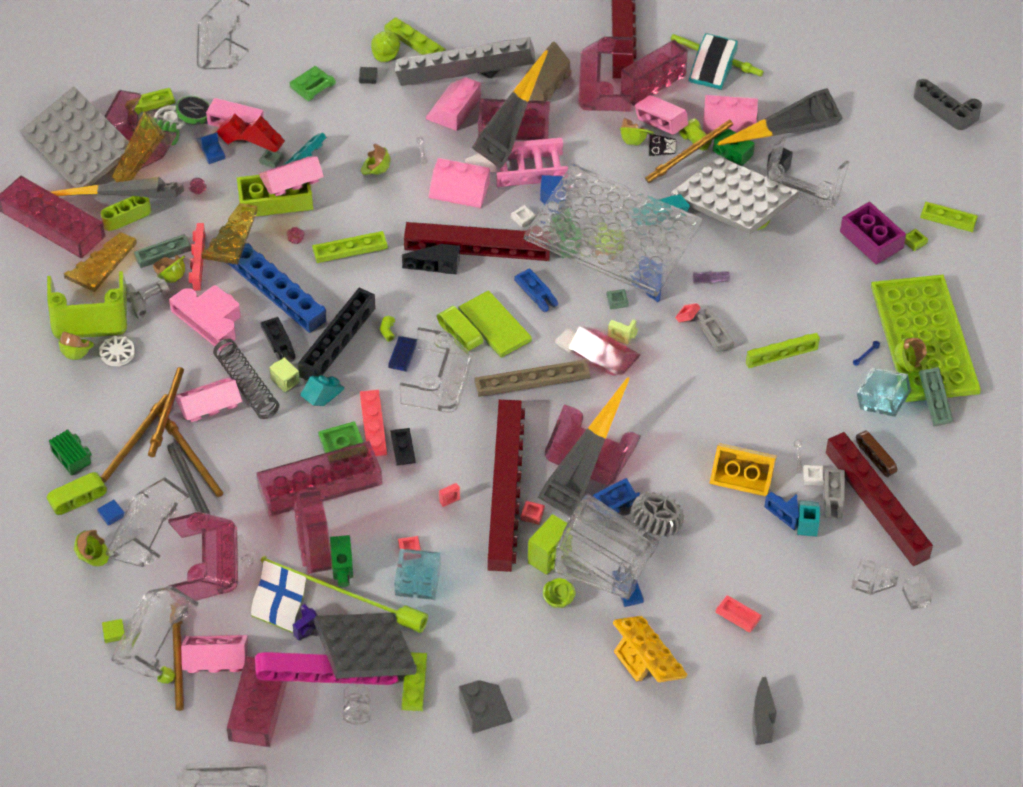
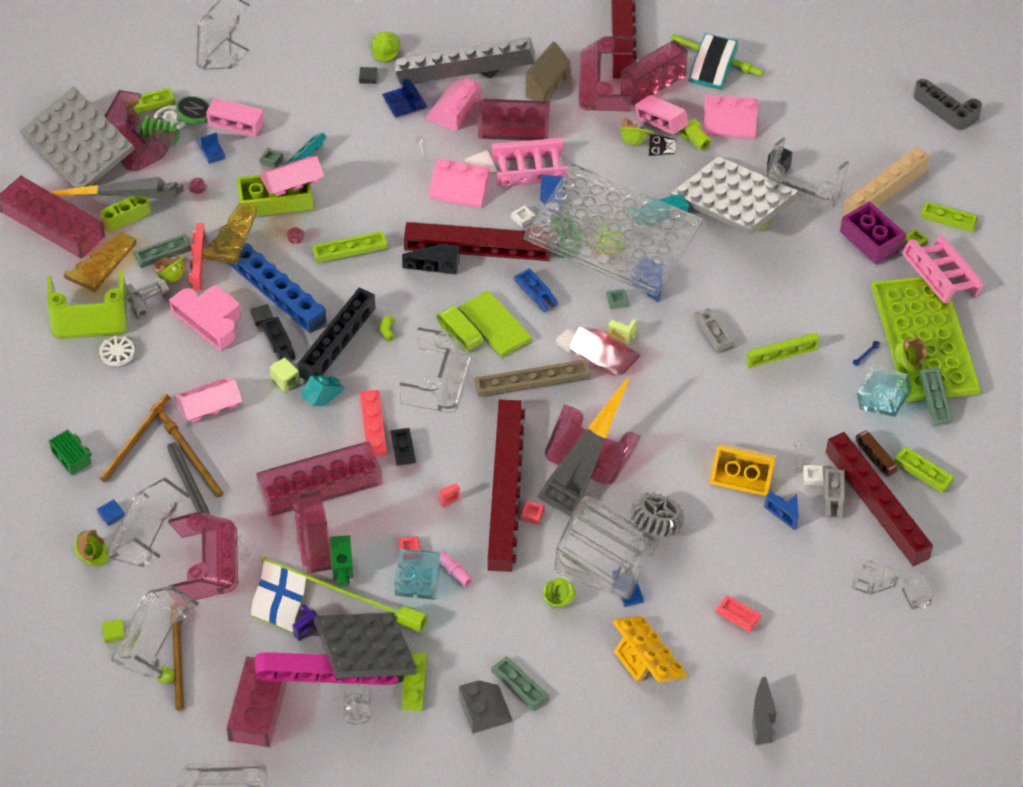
(74, 347): piece -> none
(76, 493): lime beam -> none
(140, 147): clear yellow wing -> none
(156, 439): pearl gold bar -> none
(214, 653): bright pink slope -> none
(230, 353): dark grey piece -> none
(257, 132): red arch -> none
(261, 314): none -> pearl dark grey tile
(307, 83): bright green plate -> none
(340, 437): bright green plate -> none
(377, 161): lime piece -> none
(402, 353): clear blue tile -> none
(404, 100): none -> clear blue hinge
(413, 37): lime plate -> none
(455, 569): none -> bright pink pin
(499, 134): dark grey plate -> none
(520, 683): none -> sand green tile
(544, 543): lime brick -> none
(618, 495): blue bracket -> none
(662, 169): pearl gold bar -> none
(687, 312): coral tile -> none
(709, 277): clear purple axle -> none
(735, 152): green brick -> none
(808, 113): dark grey plate -> none
(808, 518): teal slope -> none
(889, 181): none -> tan brick
(924, 469): none -> lime plate
(937, 279): none -> bright pink fence

